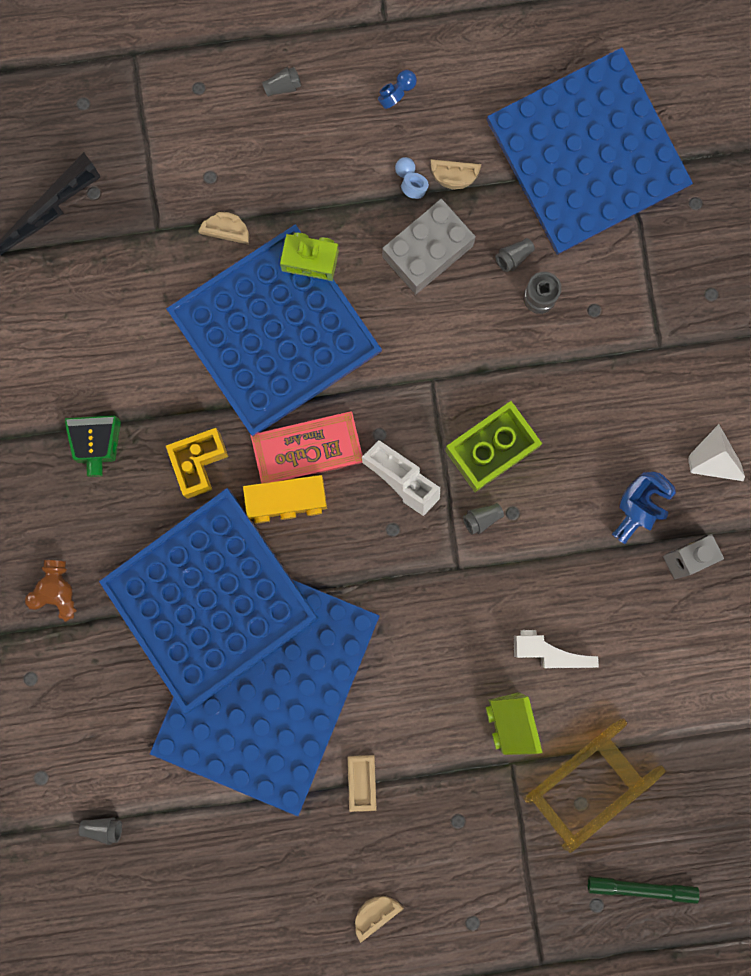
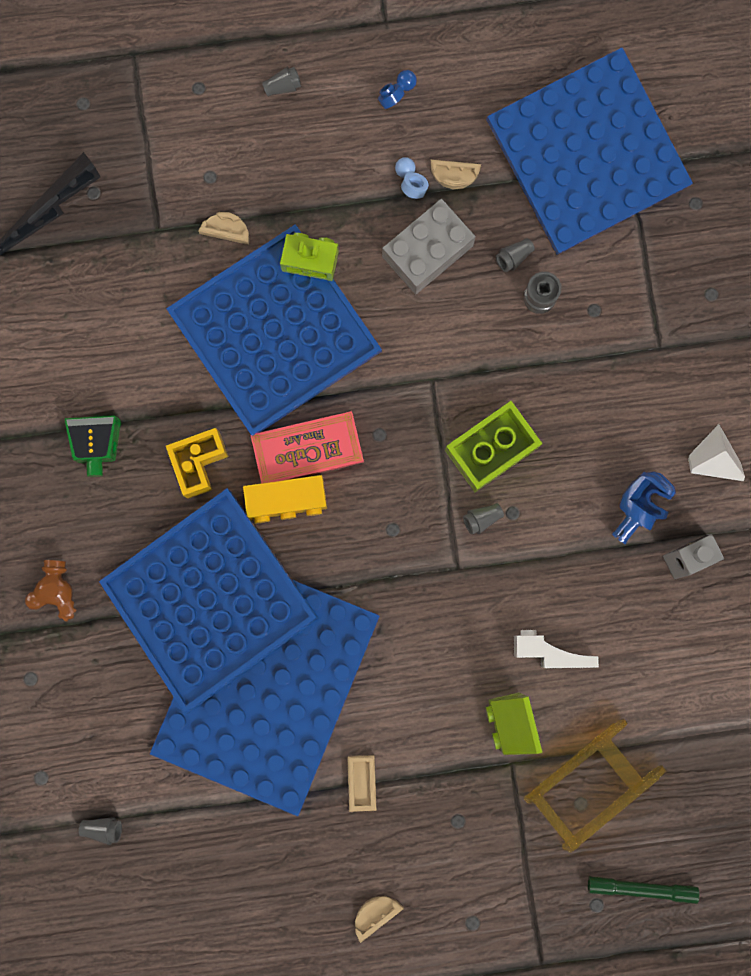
(402, 477): white slope -> none

